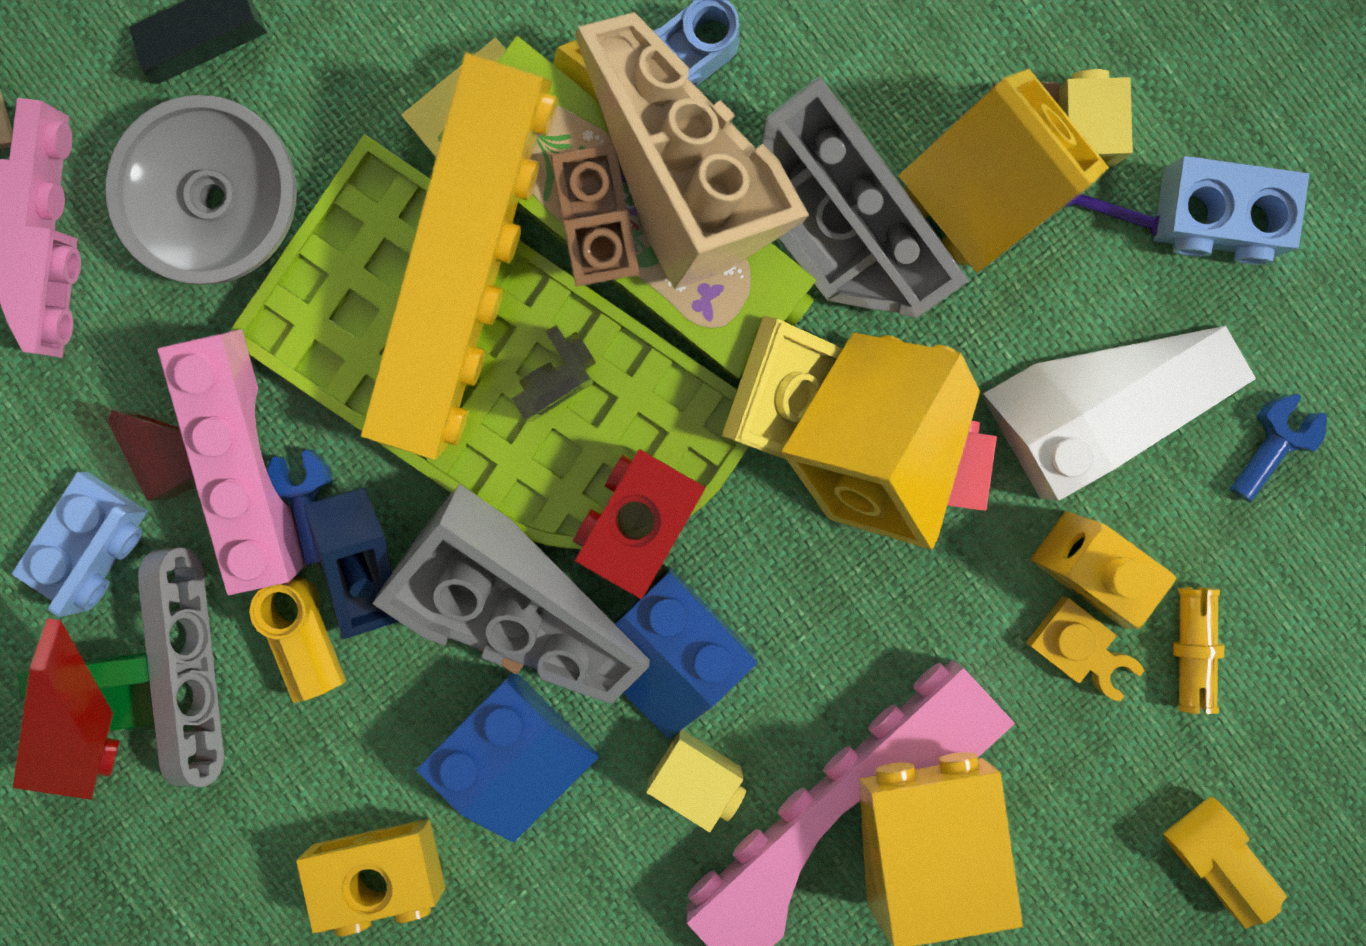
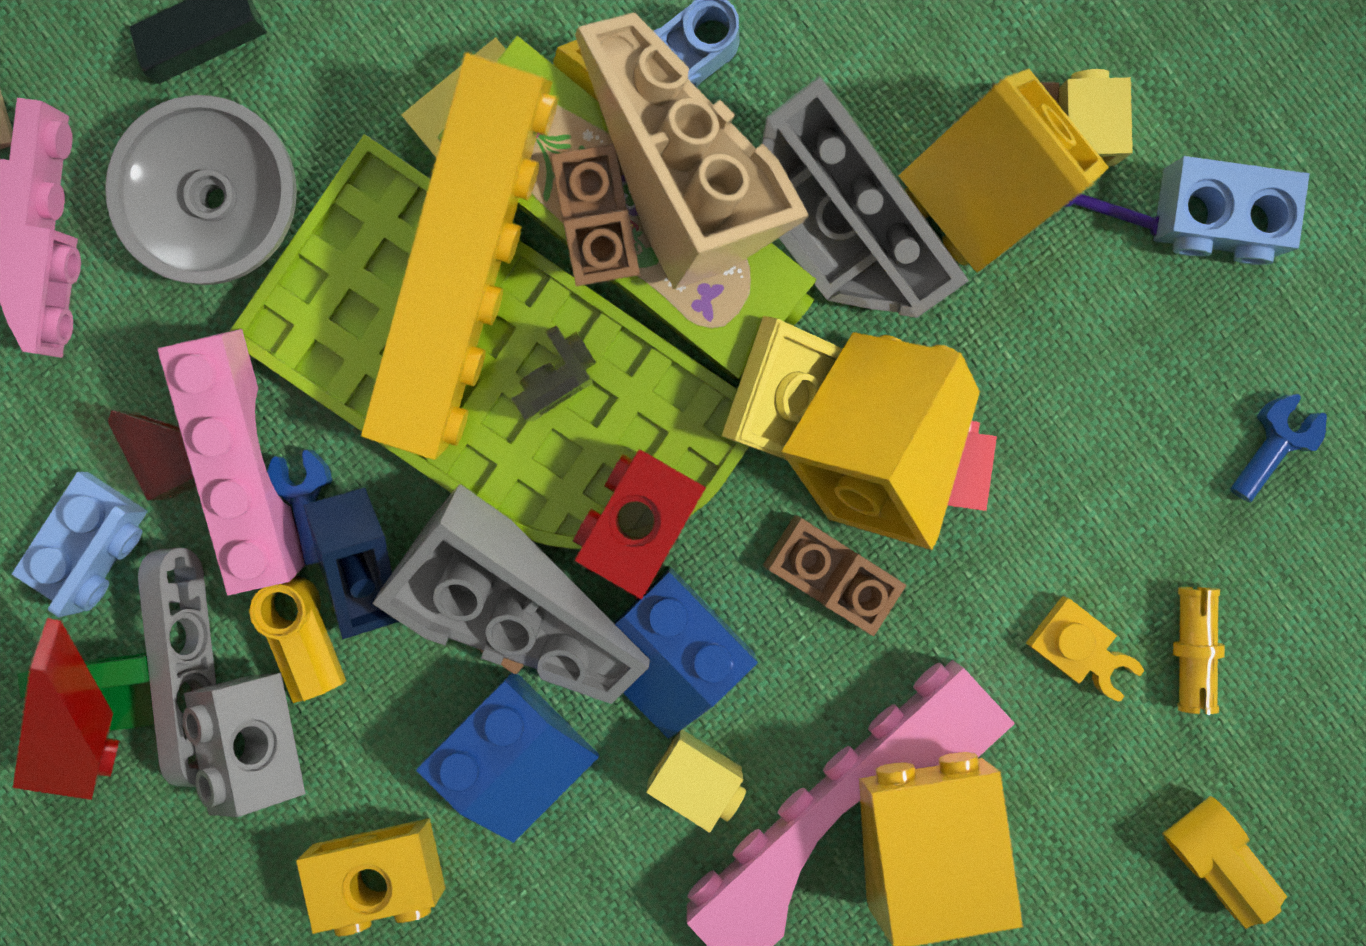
(270, 762): none -> light grey brick
(834, 575): none -> medium nougat slope
(1103, 407): white wedge -> none
(1105, 569): yellow torso -> none

